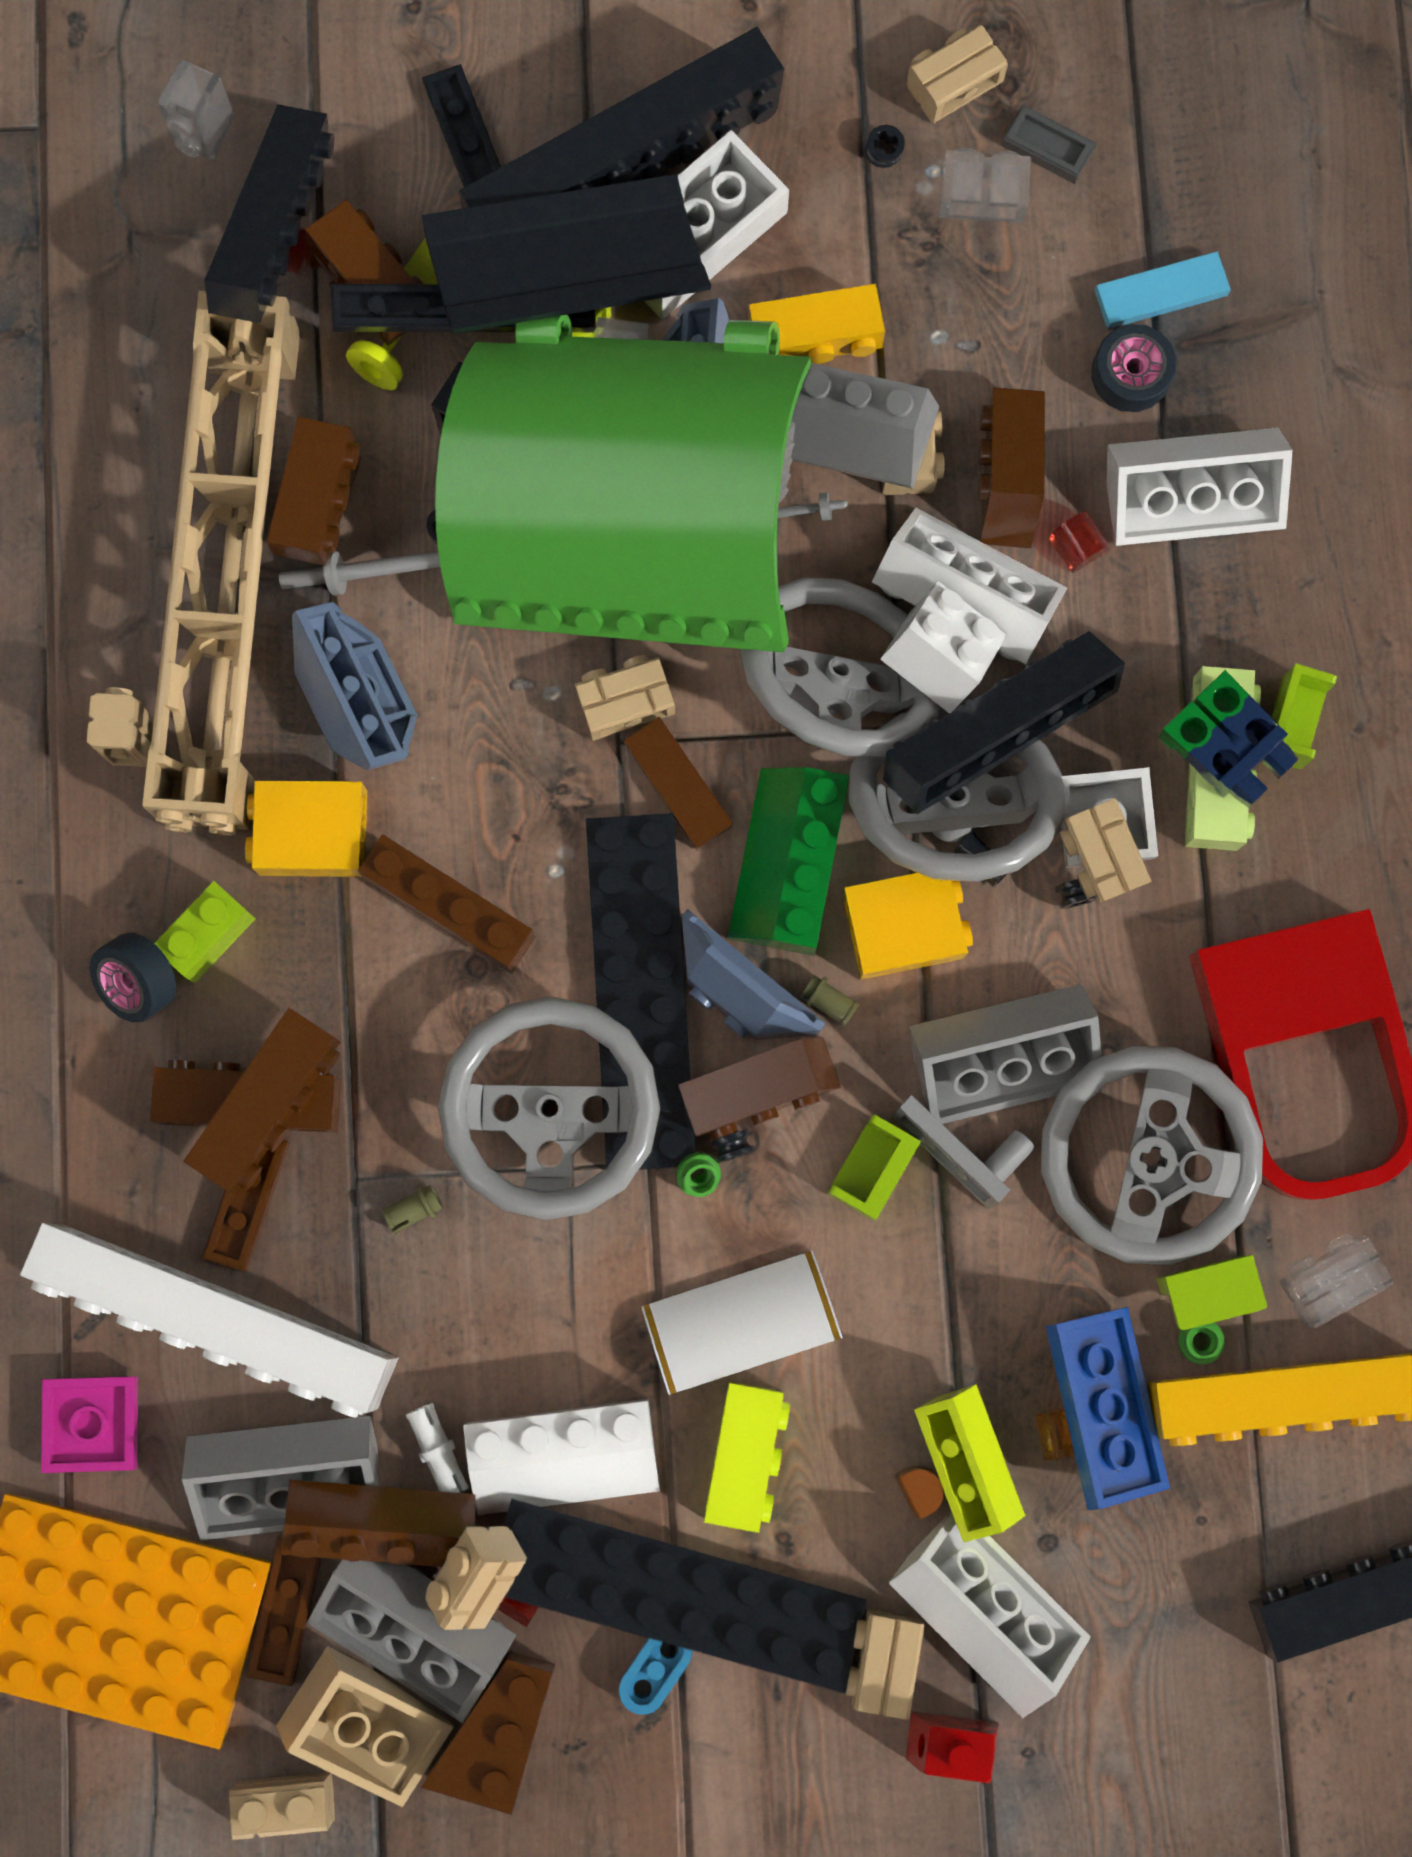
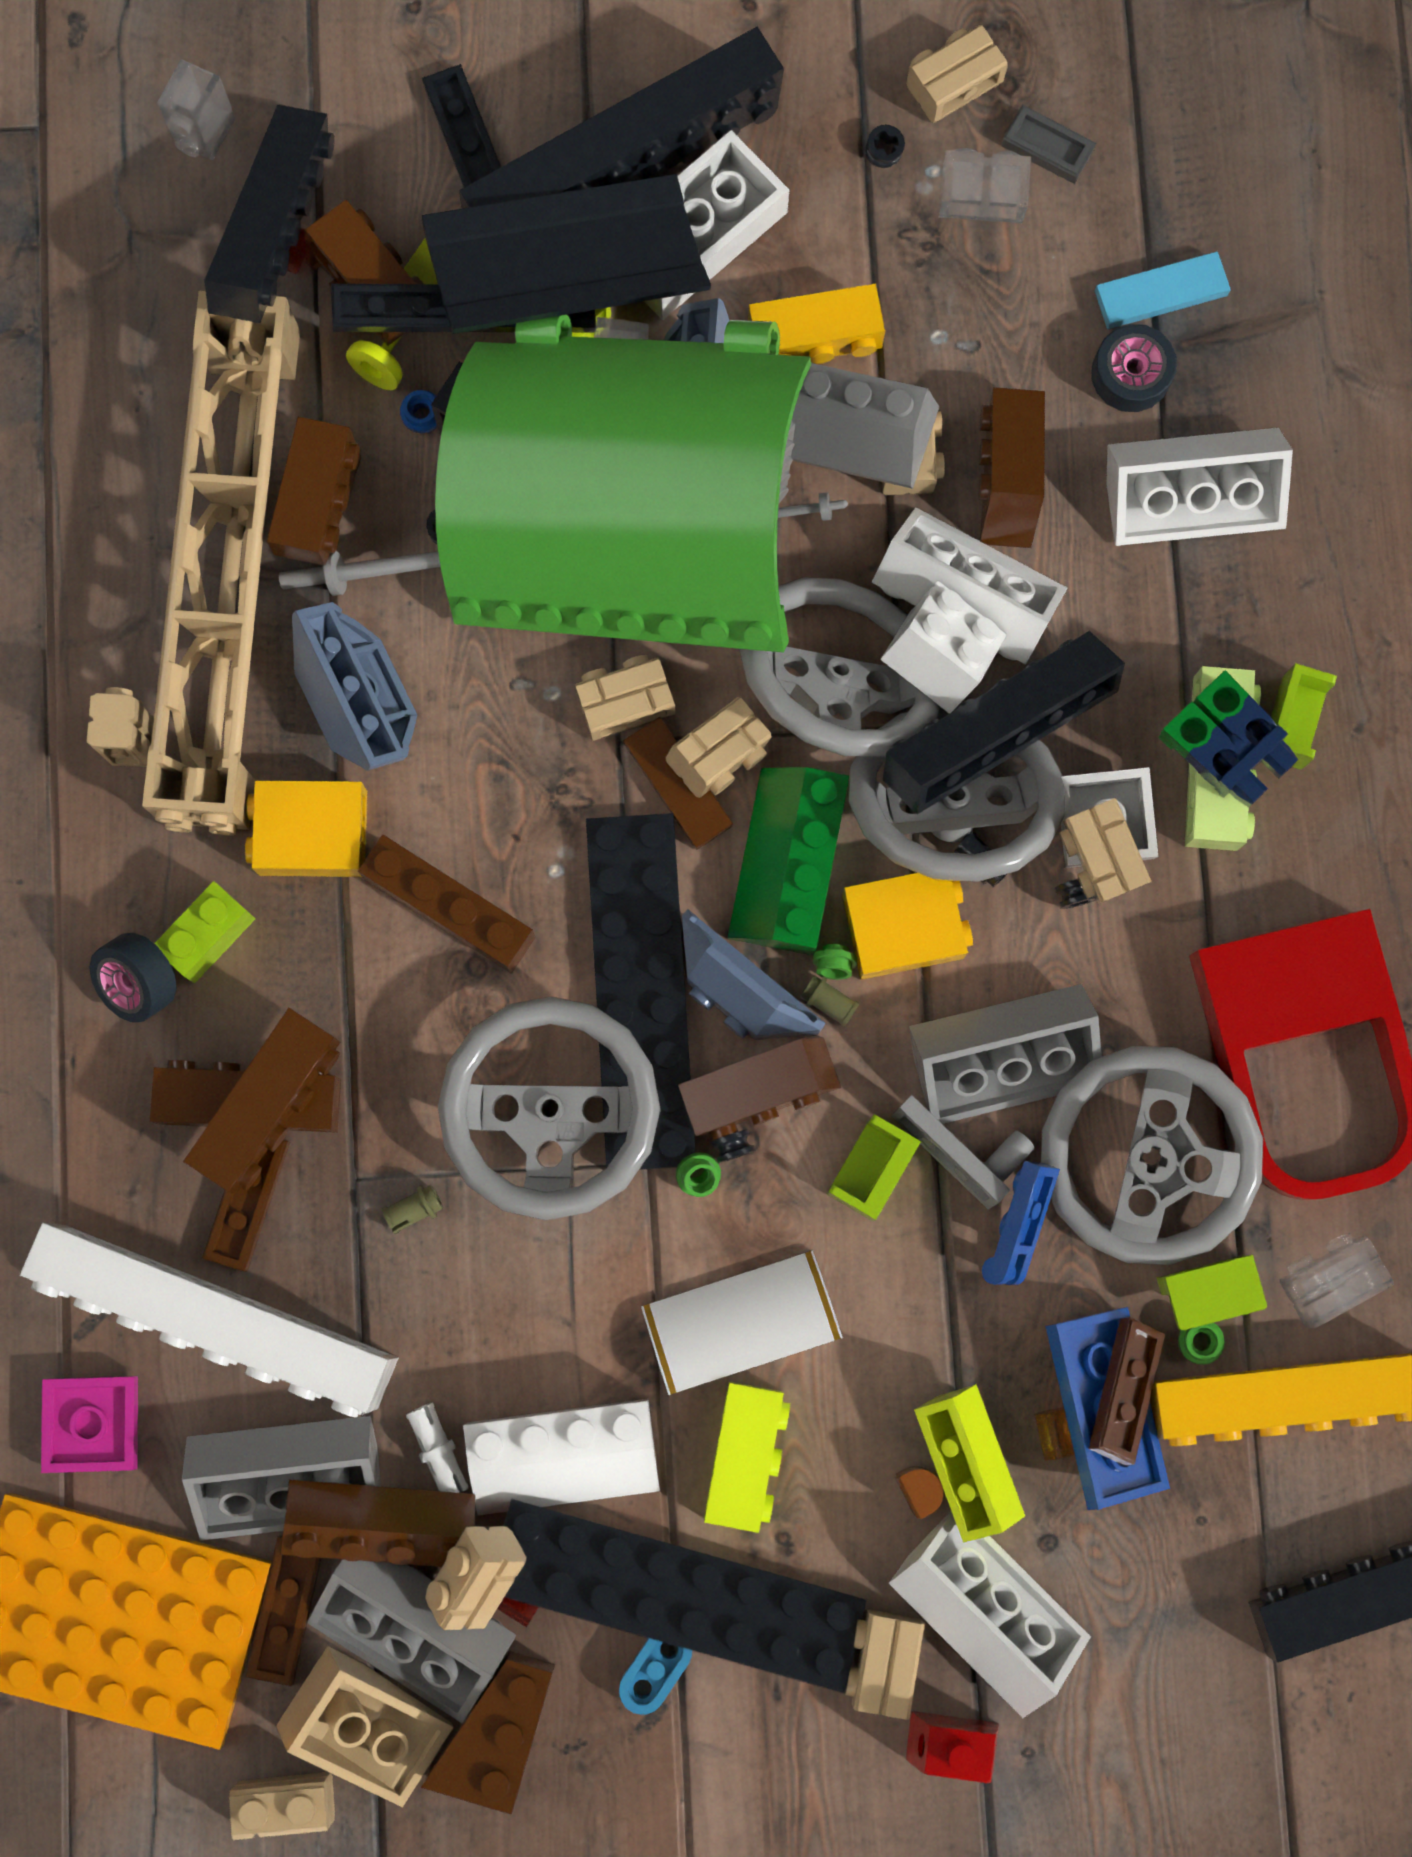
(413, 402): none -> blue plate
(719, 748): none -> tan brick
(834, 962): none -> bright green plate
(1021, 1224): none -> blue plate
(1079, 541): clear red brick -> none
(1127, 1391): none -> reddish brown tile

